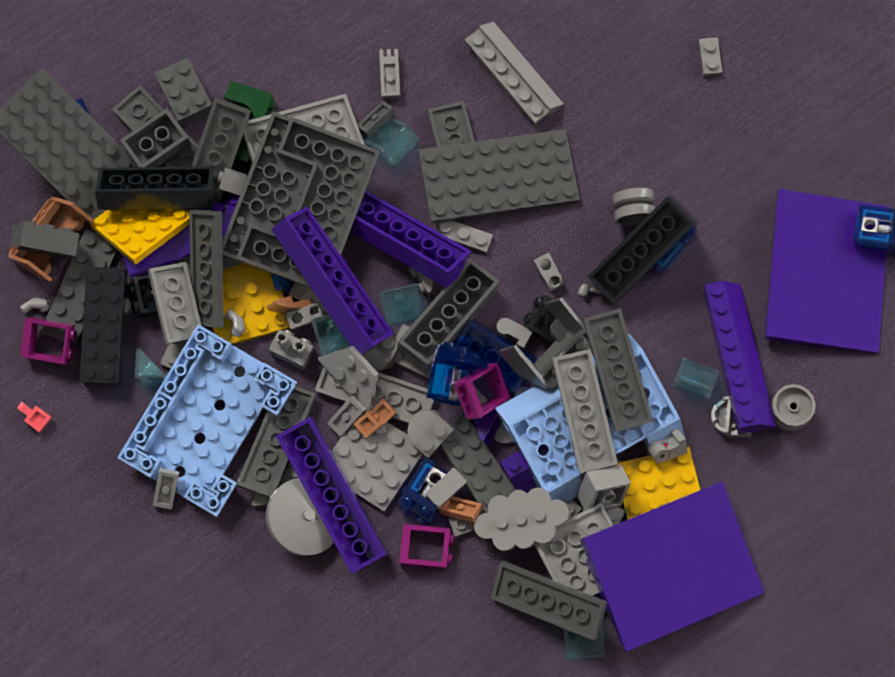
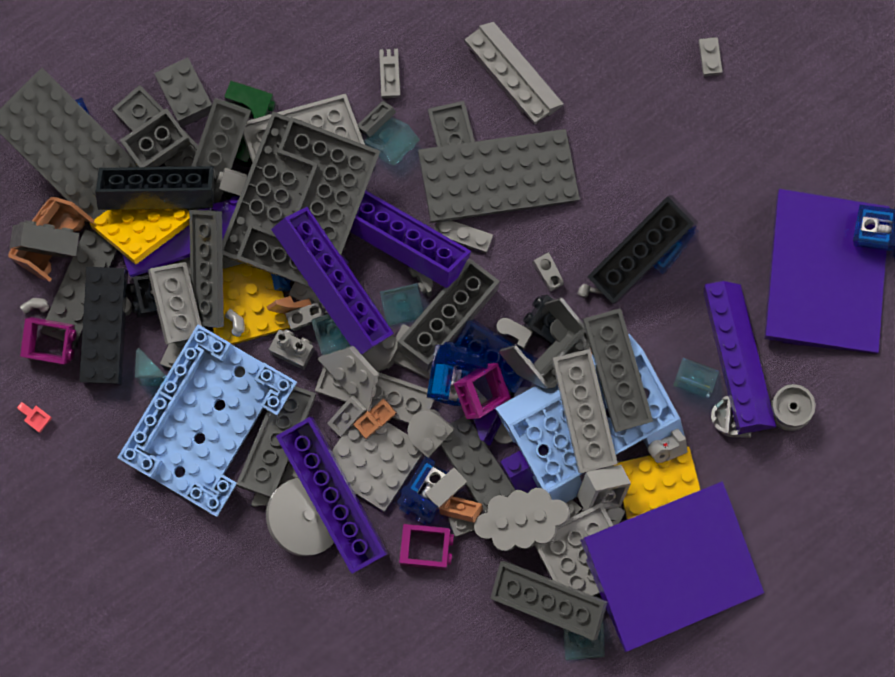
(165, 488): light grey plate -> none
(633, 205): light grey wheel -> none

